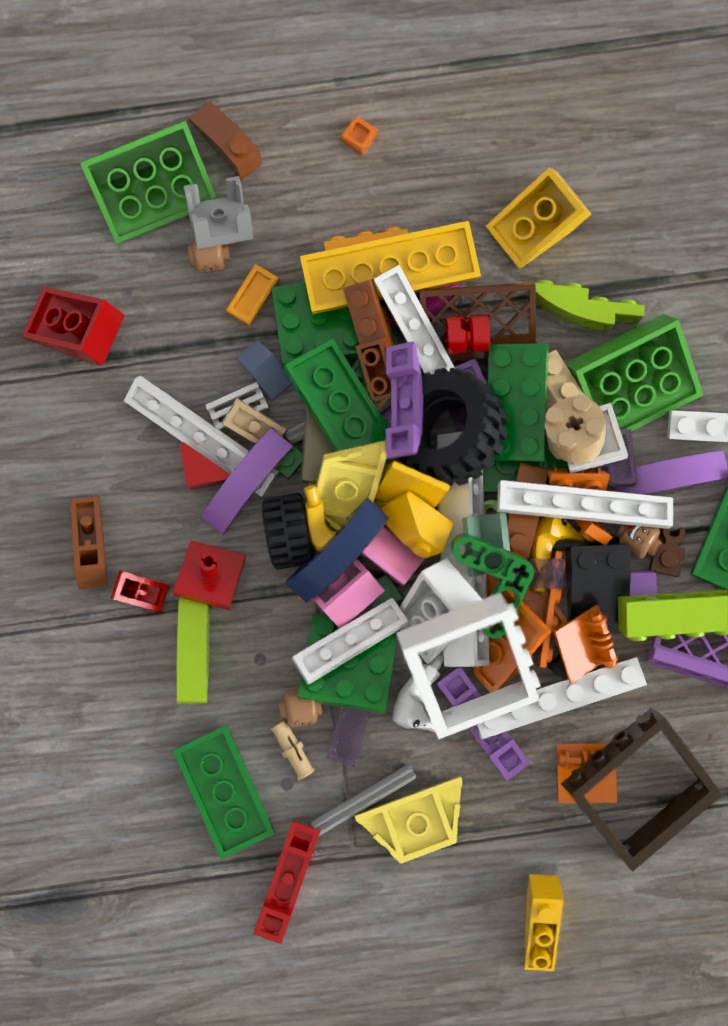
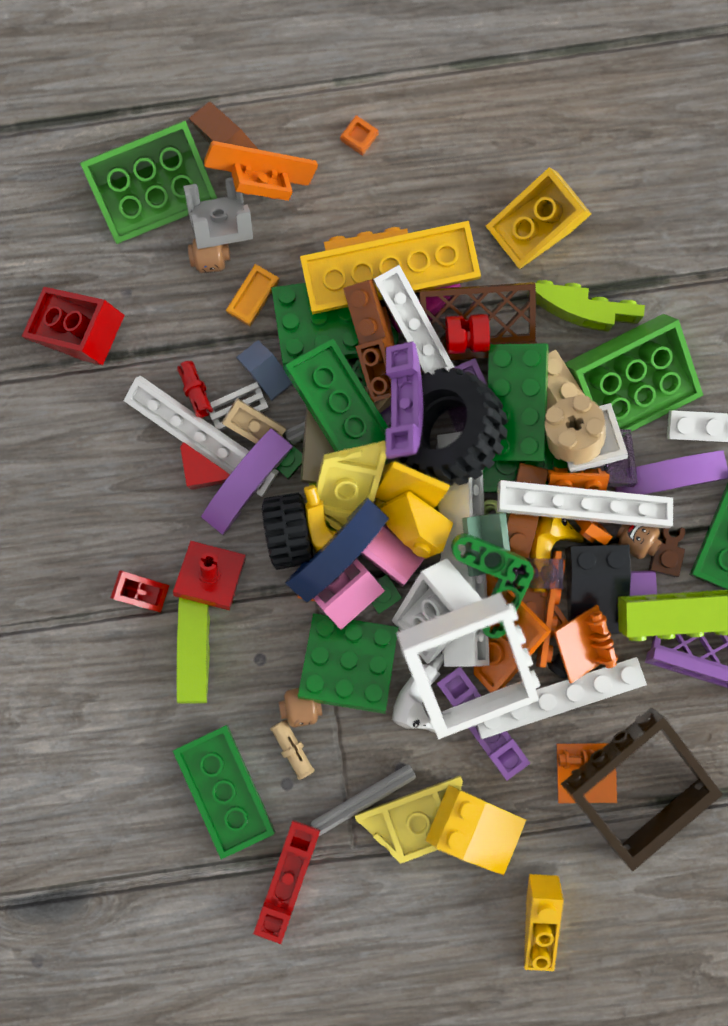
(88, 543): dark orange slope -> none
(194, 389): none -> red pin
(260, 170): none -> orange bracket
(348, 736): clear purple plate -> none
(349, 640): white plate -> none
(475, 830): none -> yellow slope

